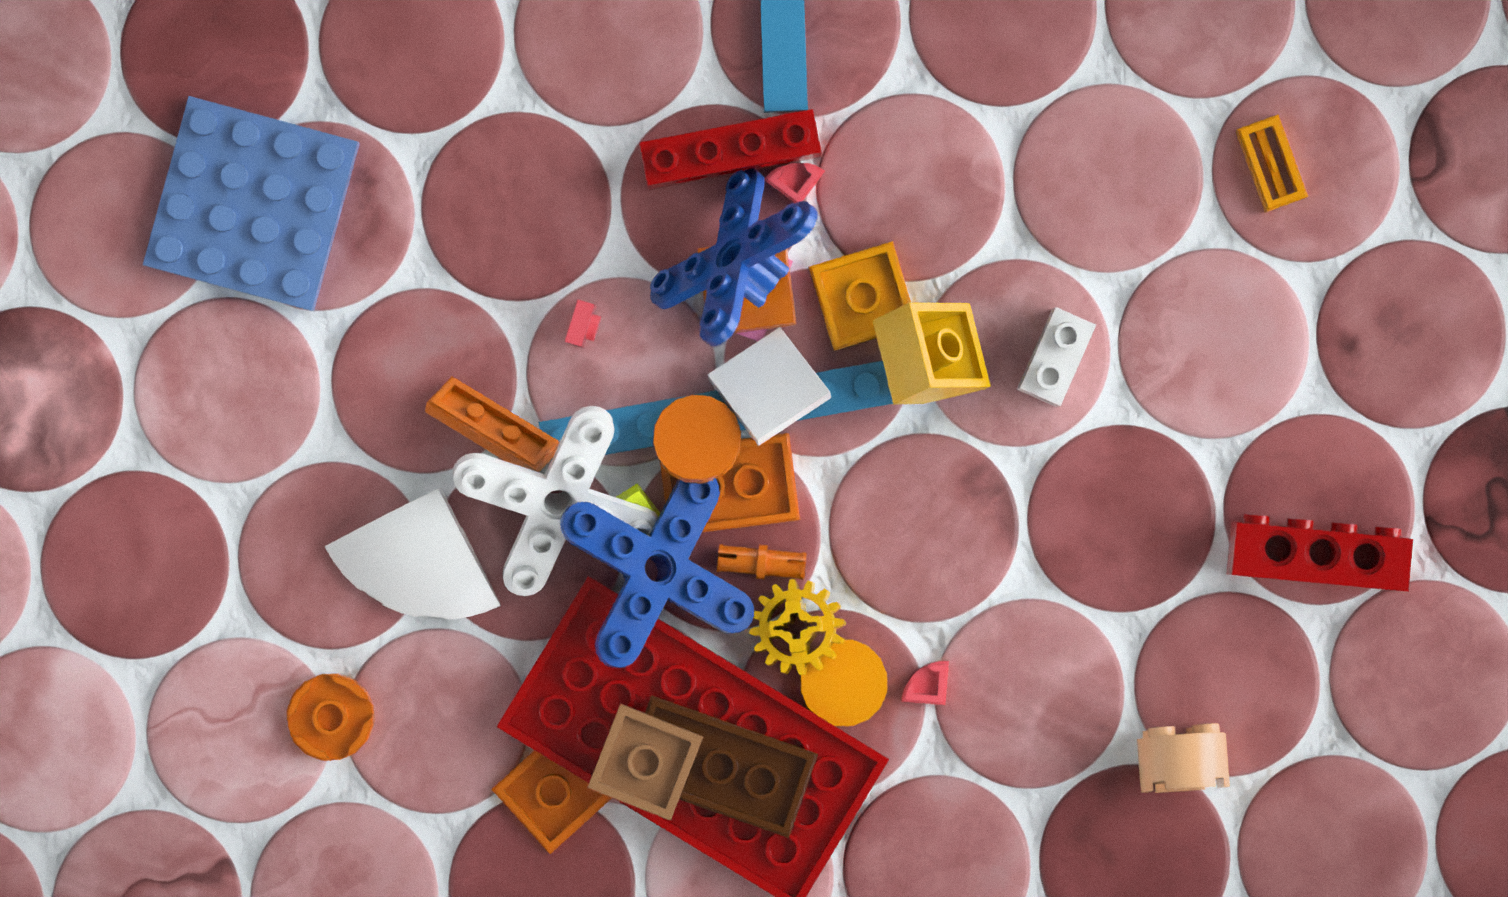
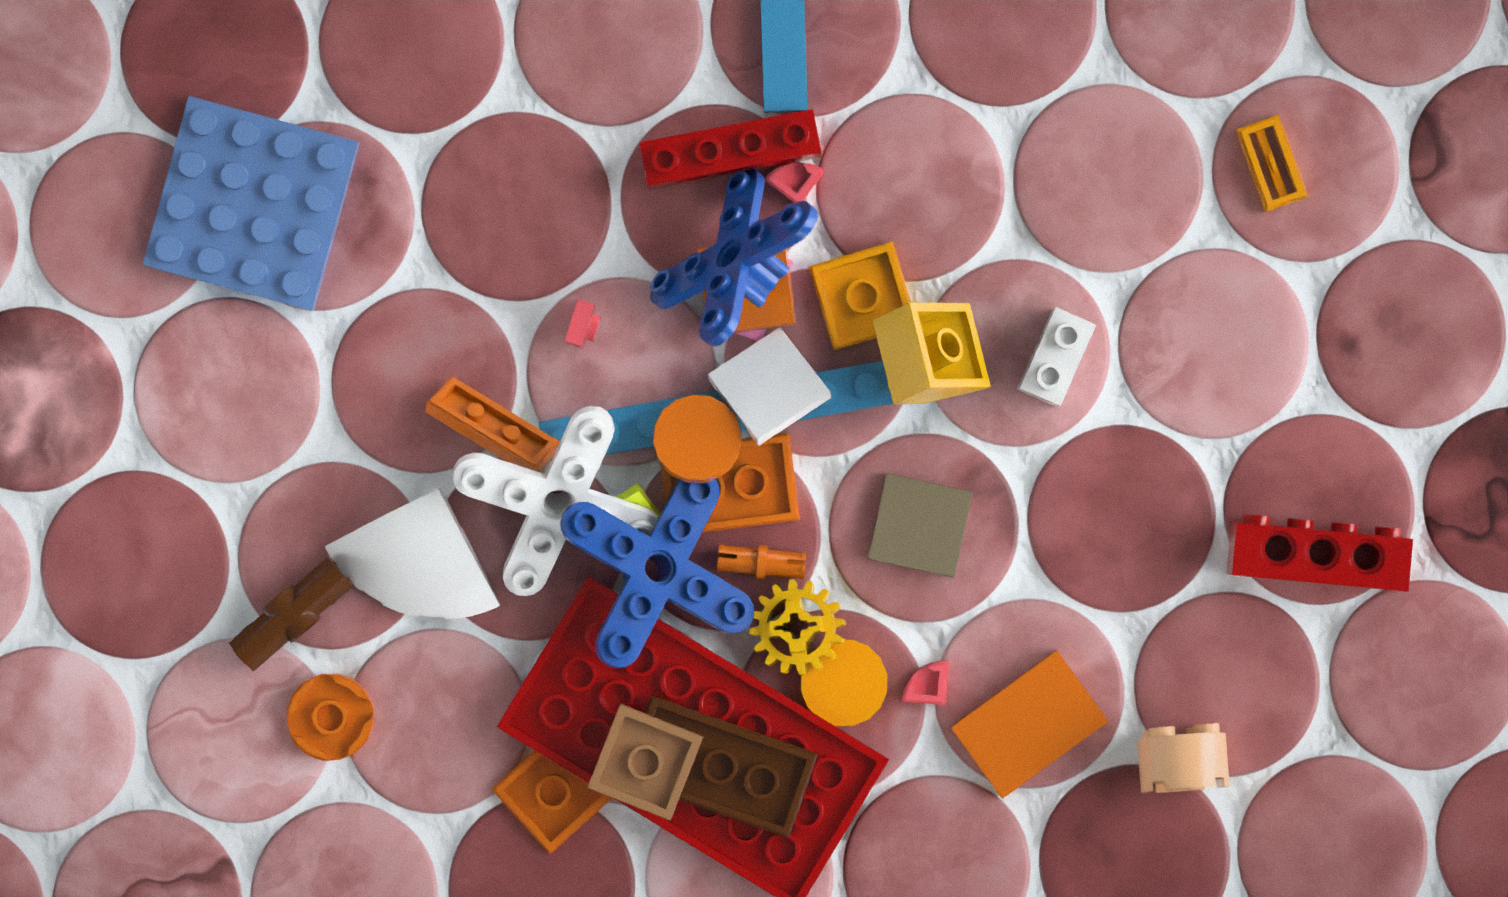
(290, 614): none -> reddish brown piece
(920, 525): none -> dark tan tile
(1029, 724): none -> orange tile

